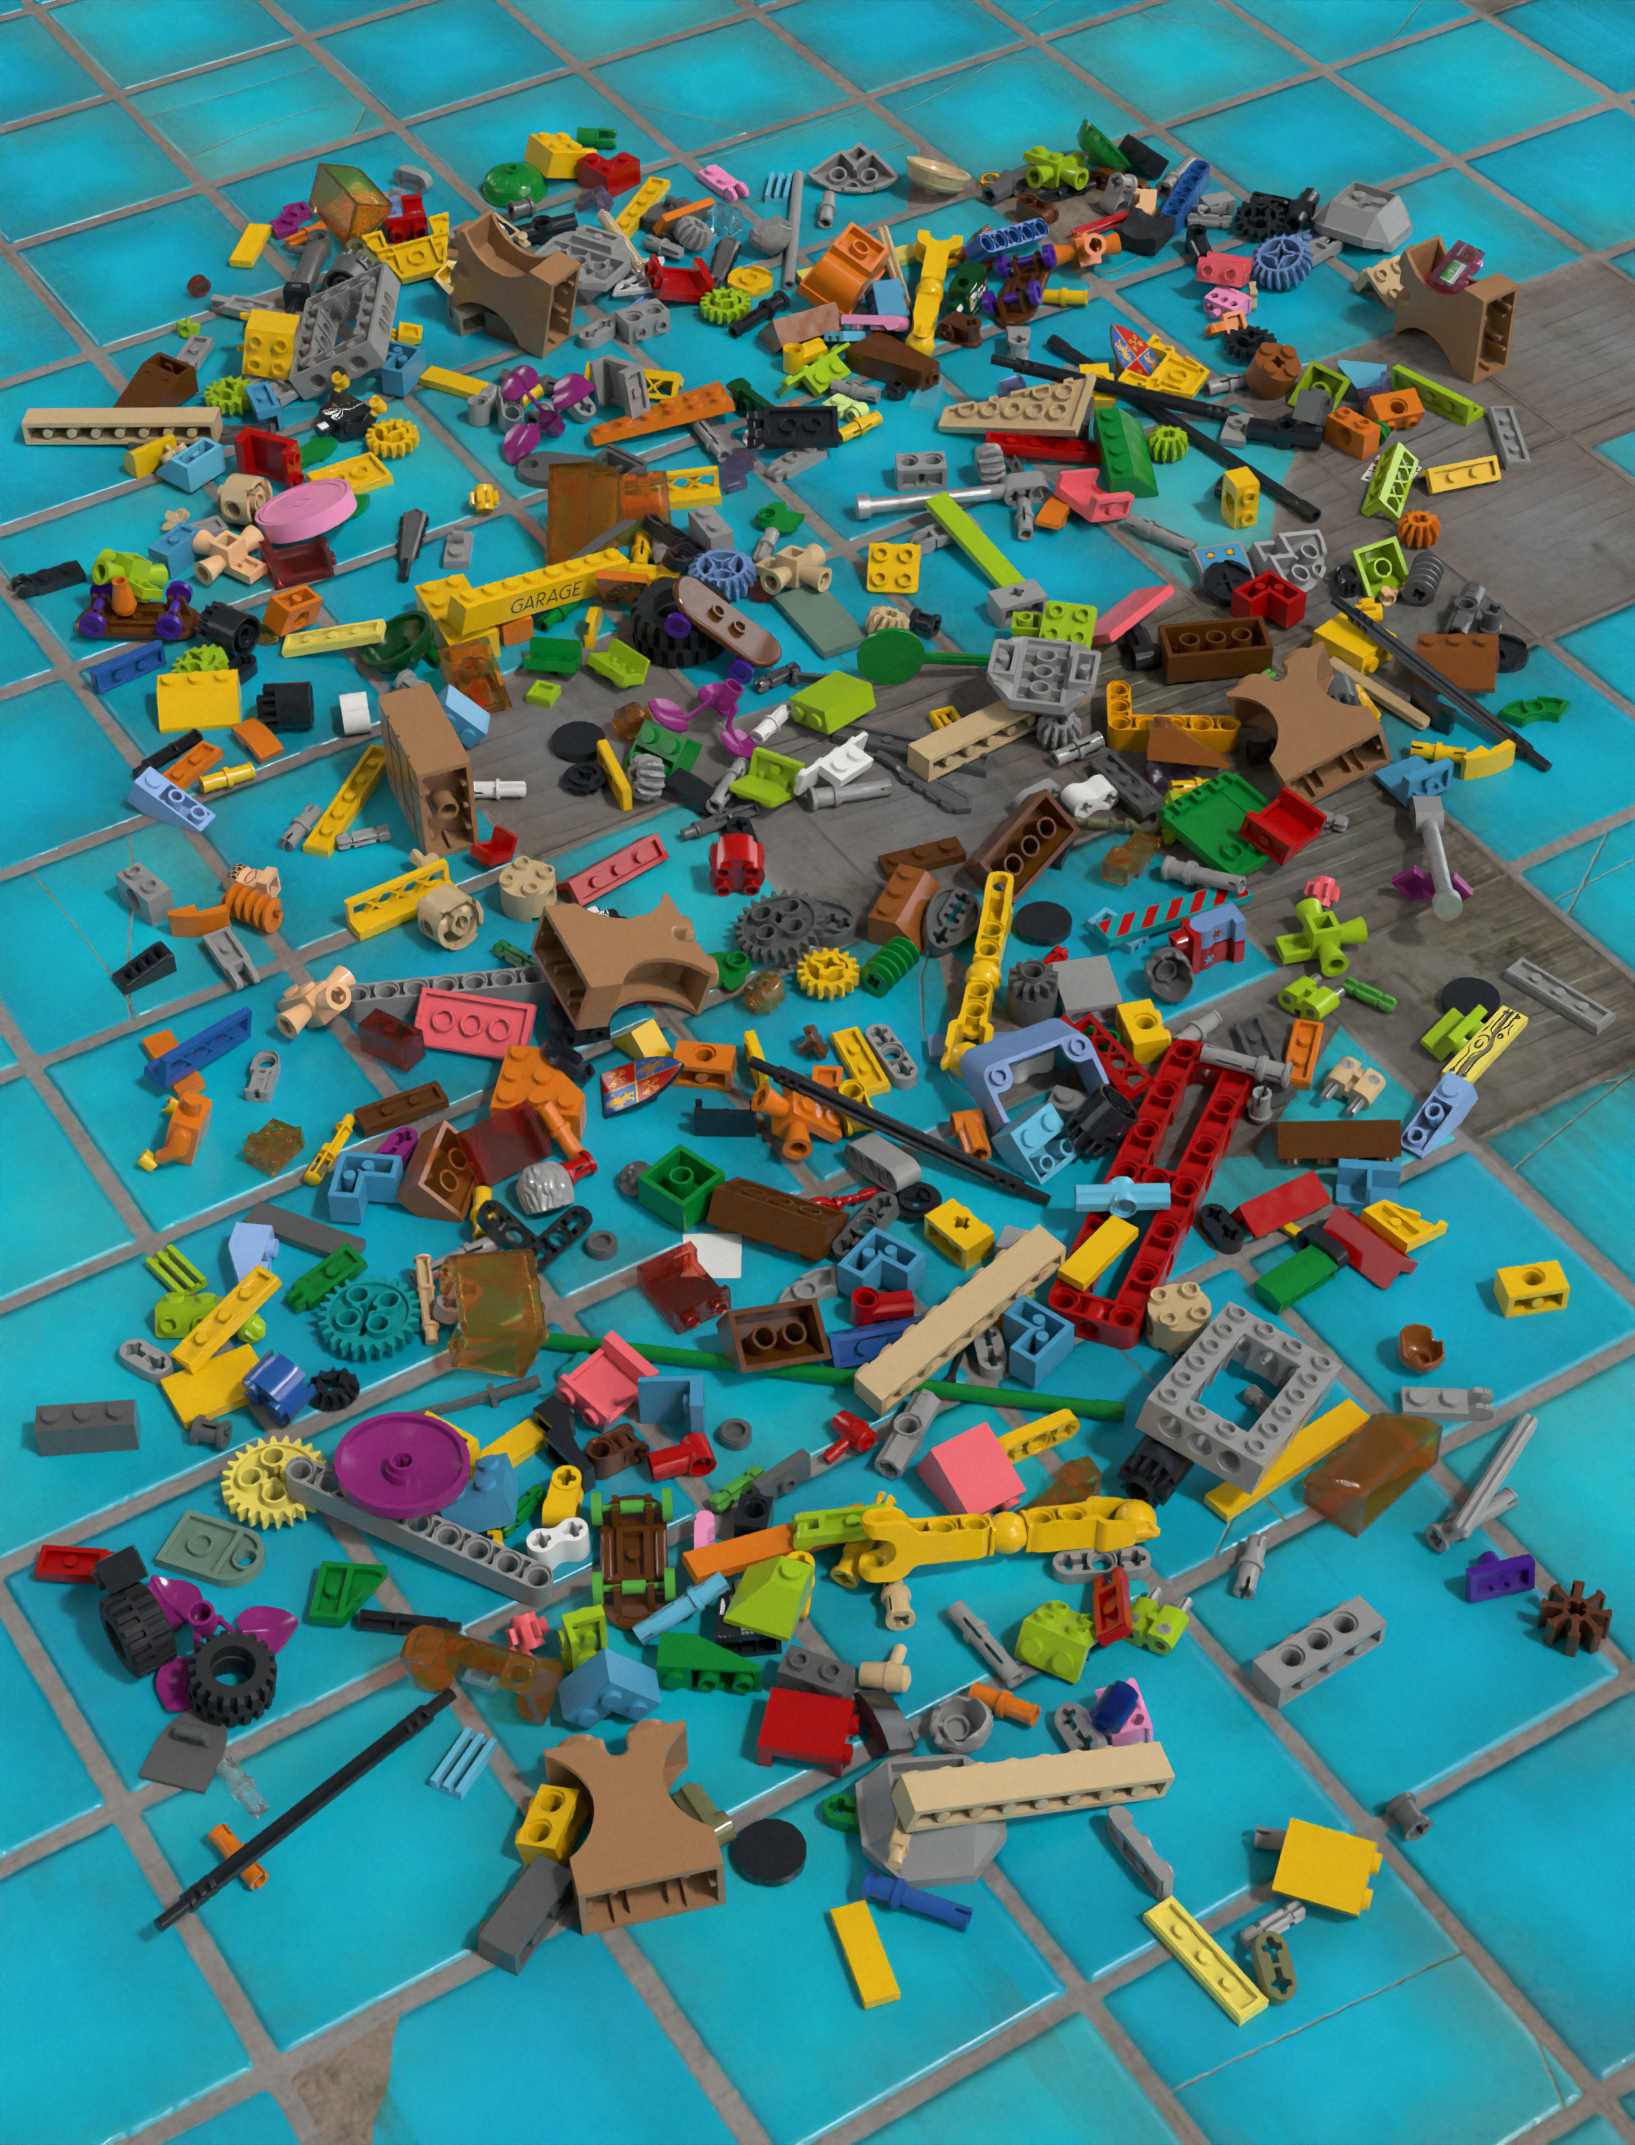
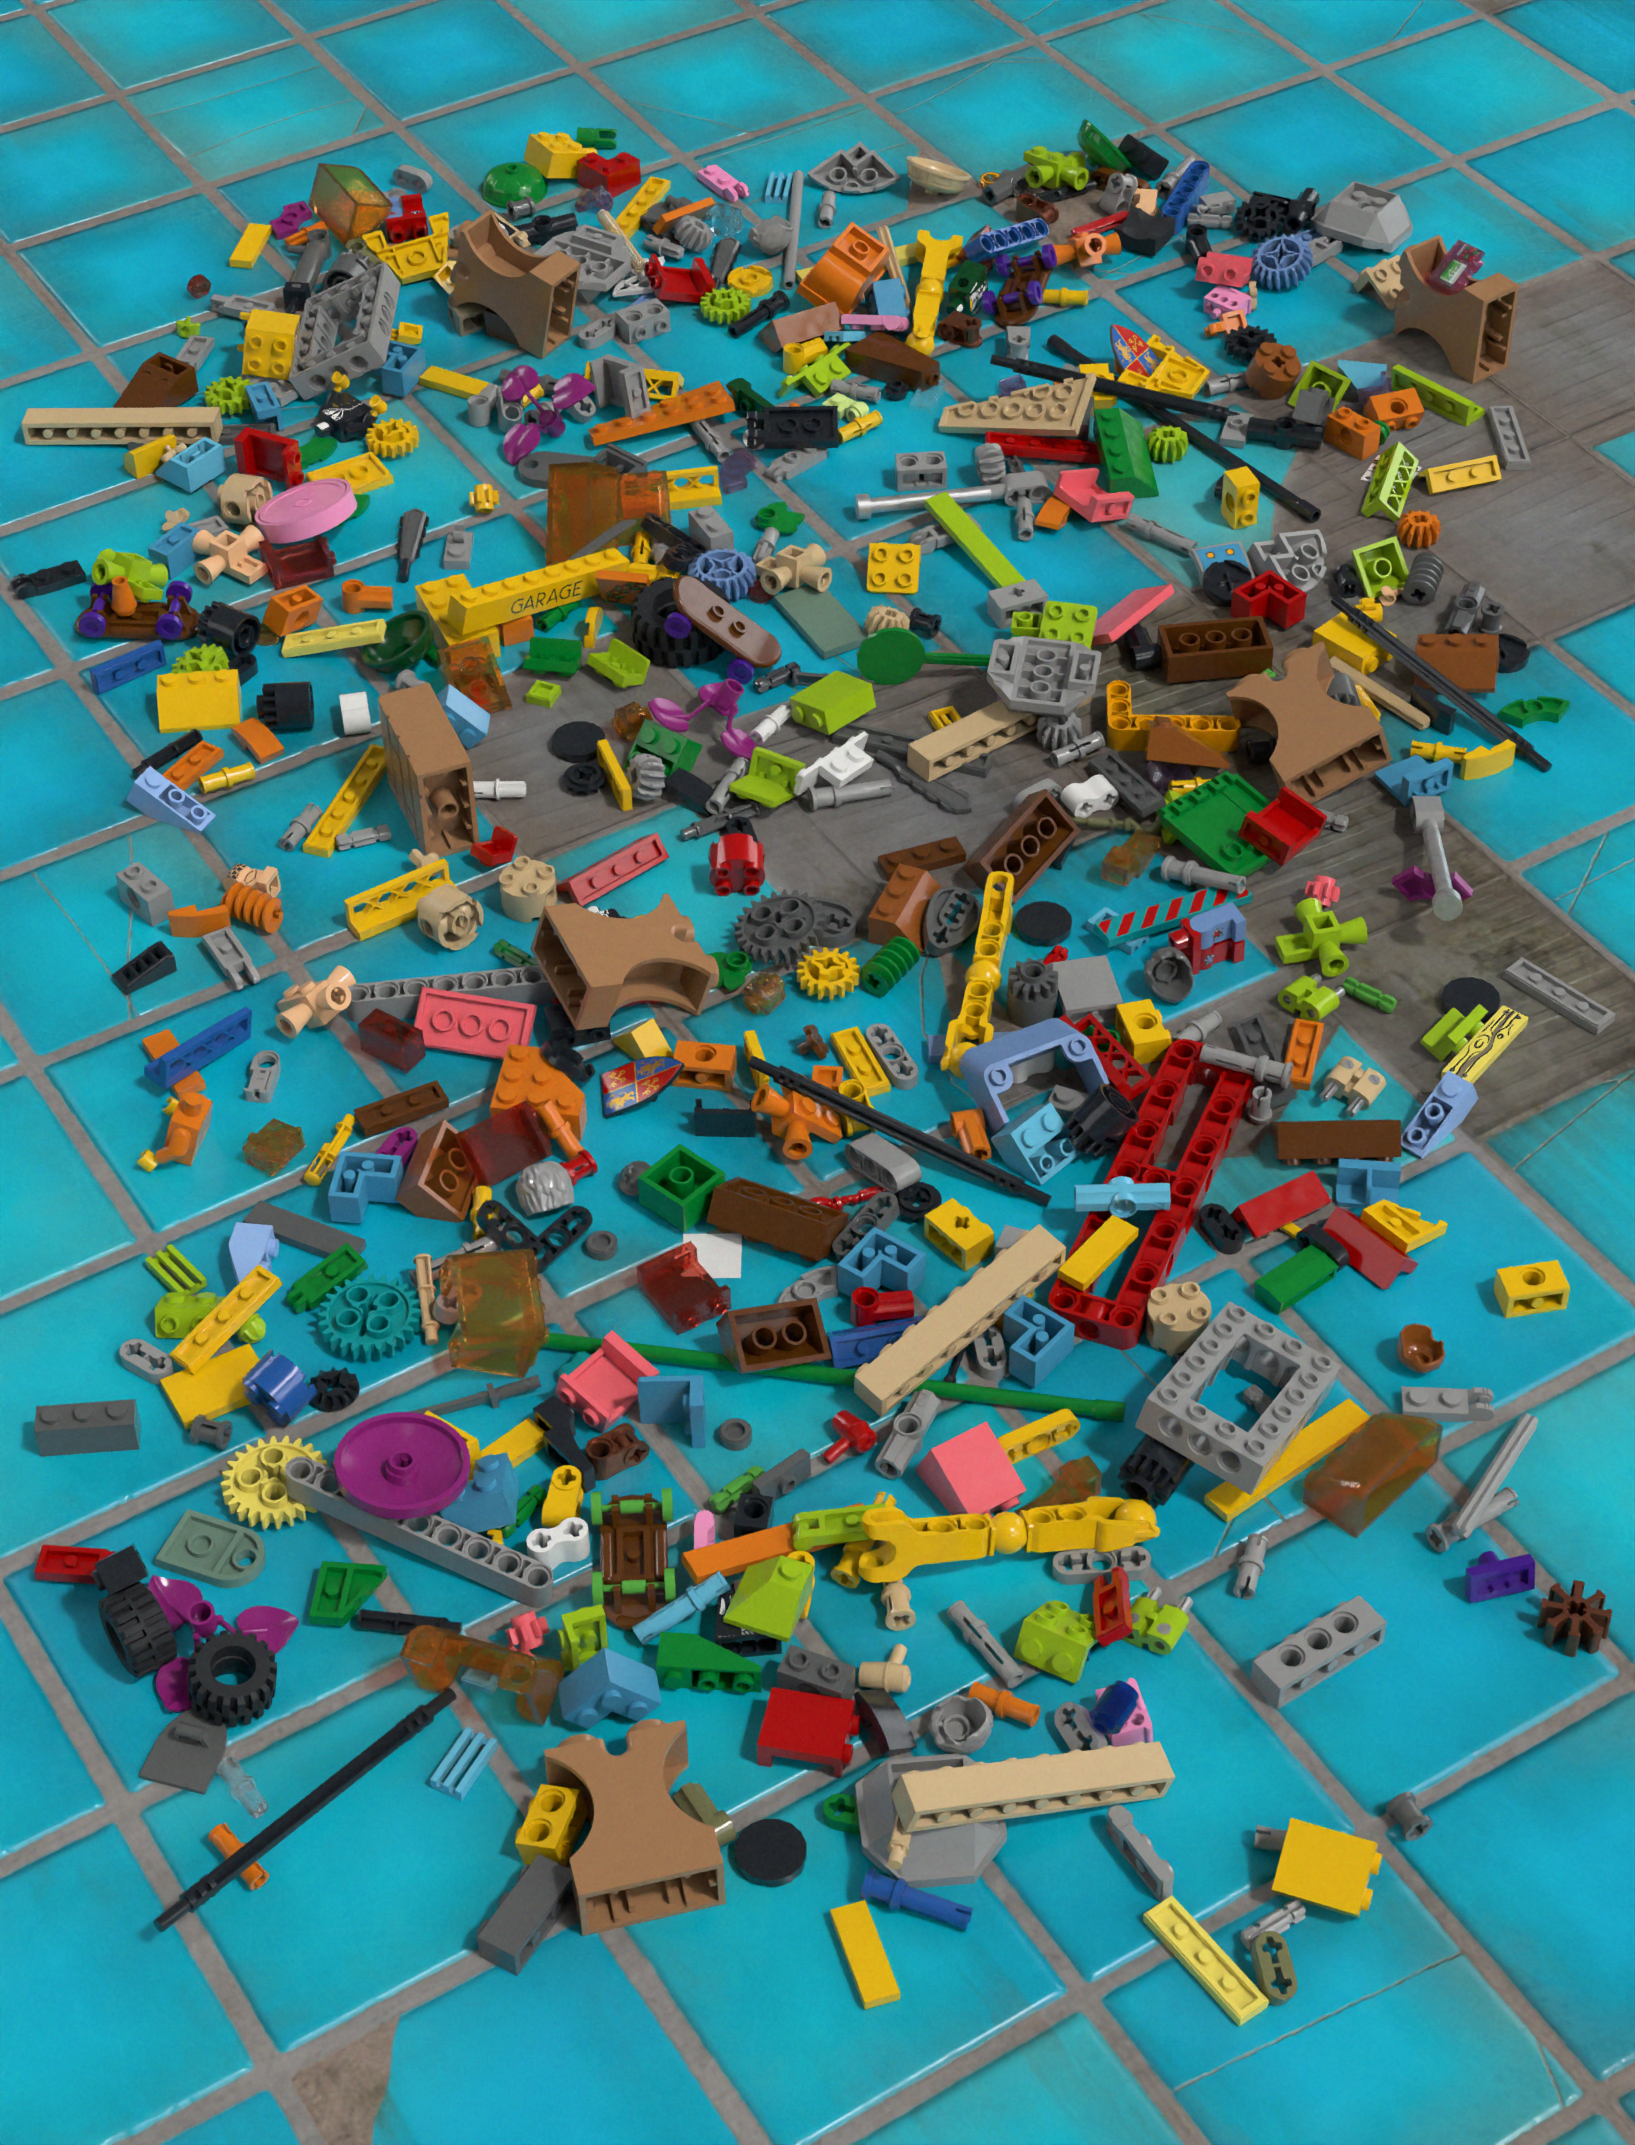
(358, 597): none -> orange piece
(690, 1456): red piece -> none

